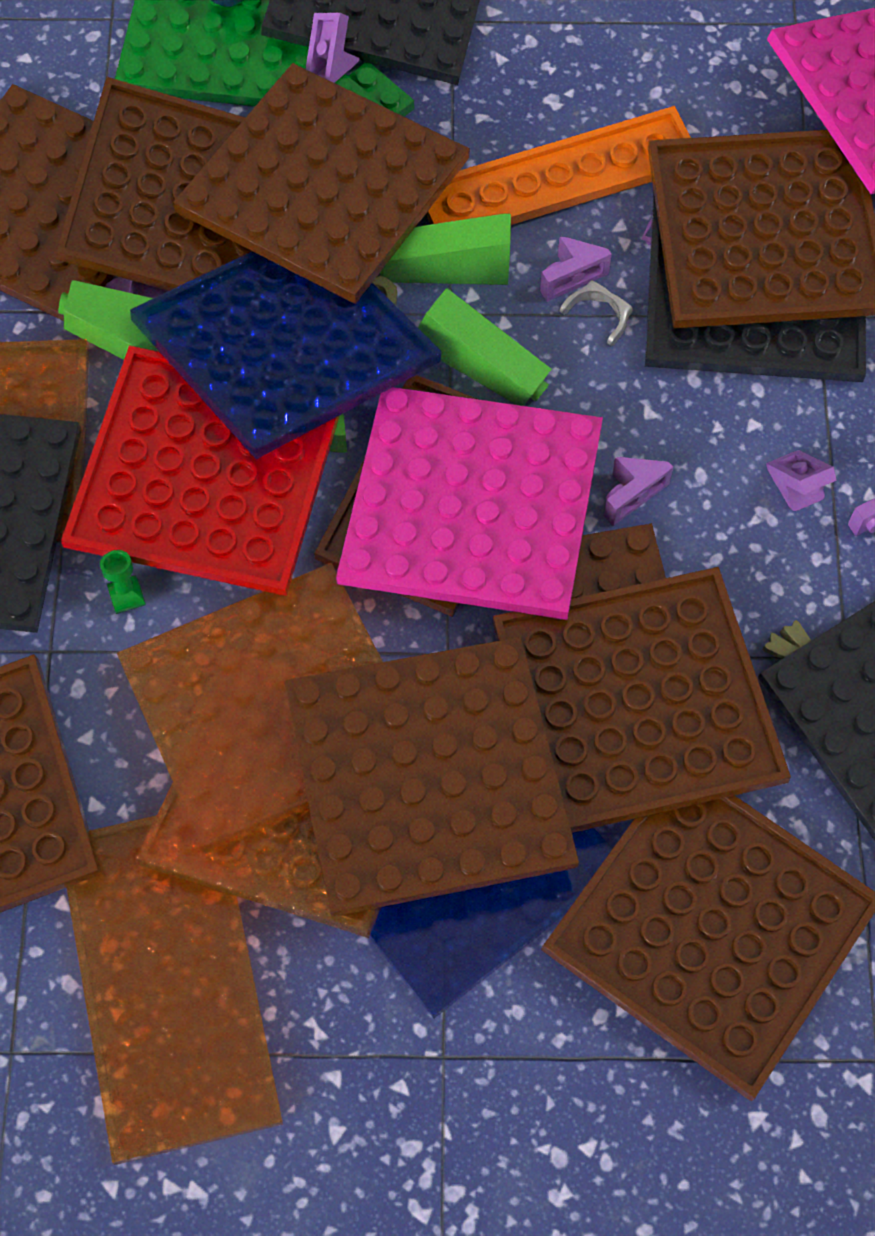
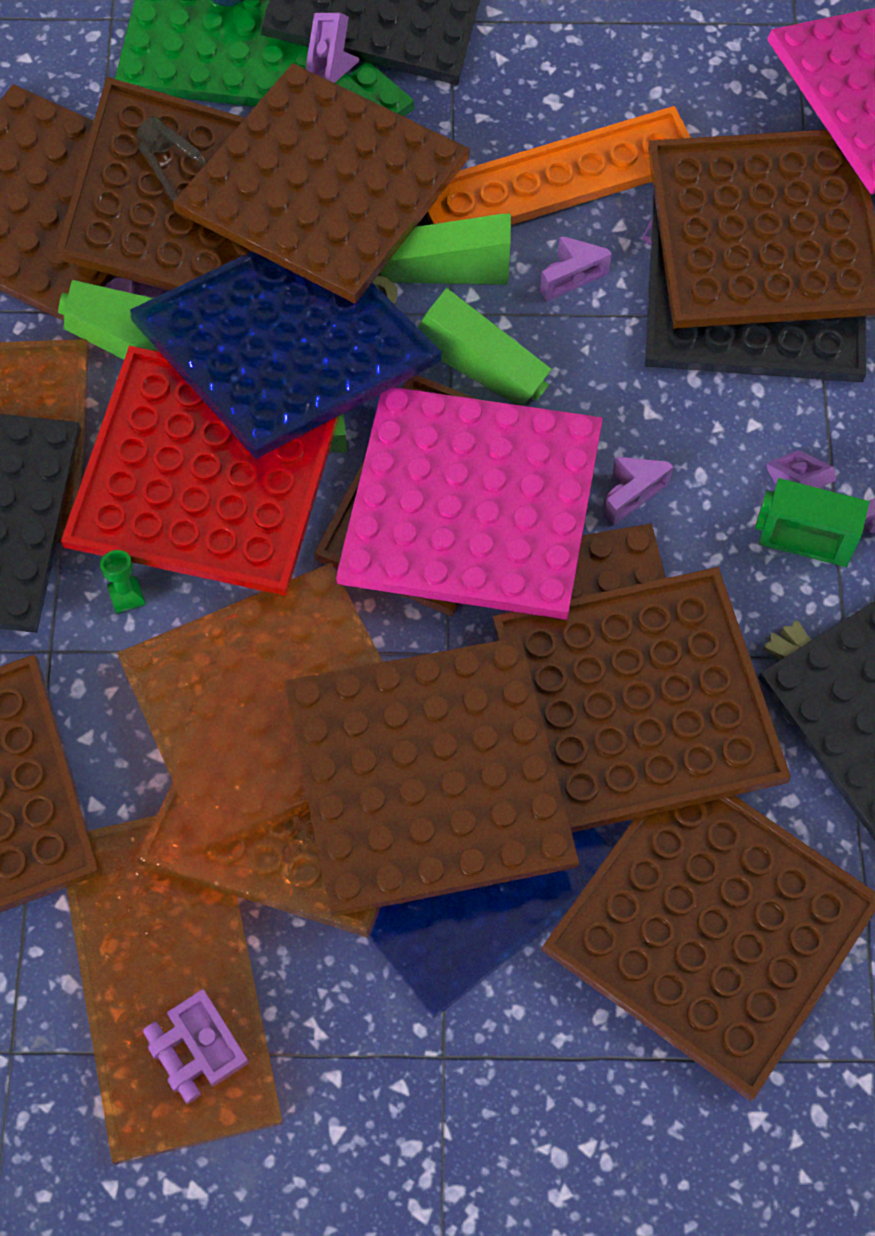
(159, 138): none -> clear smoke plant
(207, 1039): none -> medium lavender plate
(596, 292): light grey cap -> none
(811, 522): none -> green window

